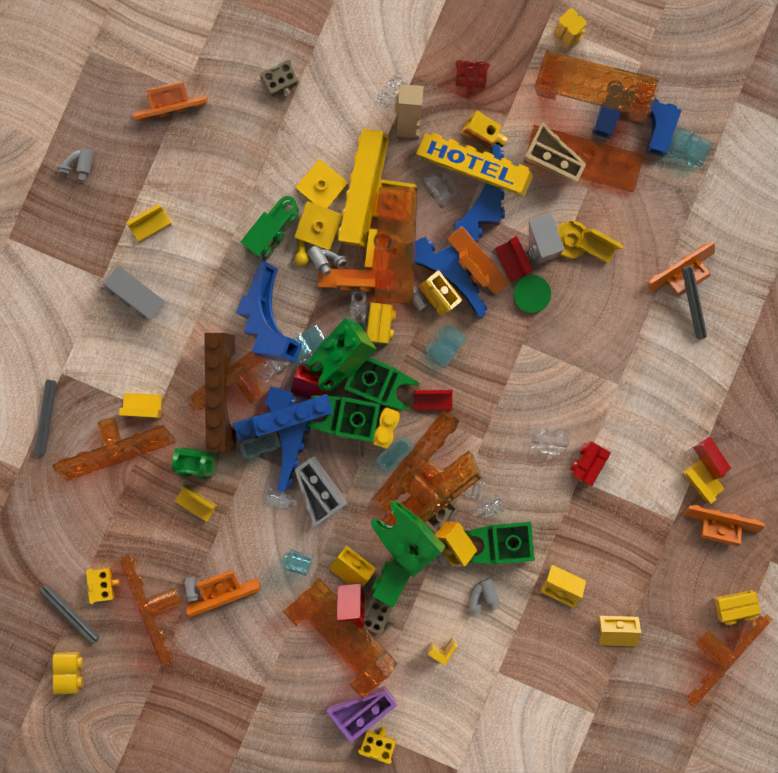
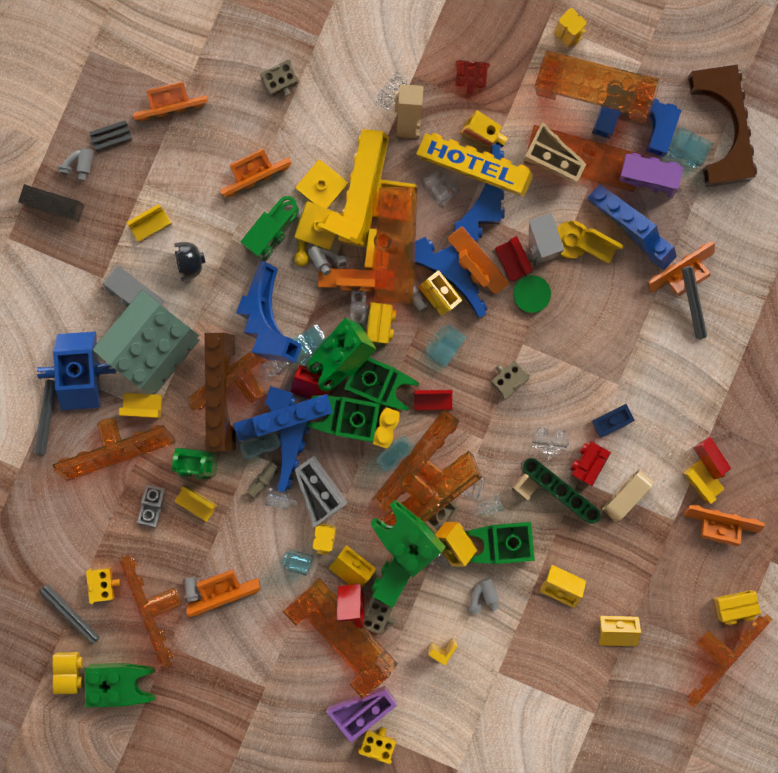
(51, 203): none -> clear smoke brick
(75, 389): none -> blue slope
(93, 134): none -> dark grey tile
(122, 681): none -> green brick
(146, 343): none -> sand green slope
(151, 506): none -> light grey slope
(189, 260): none -> black cylinder
(252, 169): none -> orange bracket
(263, 480): none -> dark tan pin
(324, 538): none -> yellow brick
(343, 227): none -> yellow panel
(514, 383): none -> dark tan piece
(525, 486): none -> tan panel
(569, 494): none -> dark green beam
(613, 420): none -> dark blue plate
(628, 496): none -> tan beam
(635, 225): none -> blue arch
(651, 173): none -> medium lavender wedge
(725, 87): none -> reddish brown arch

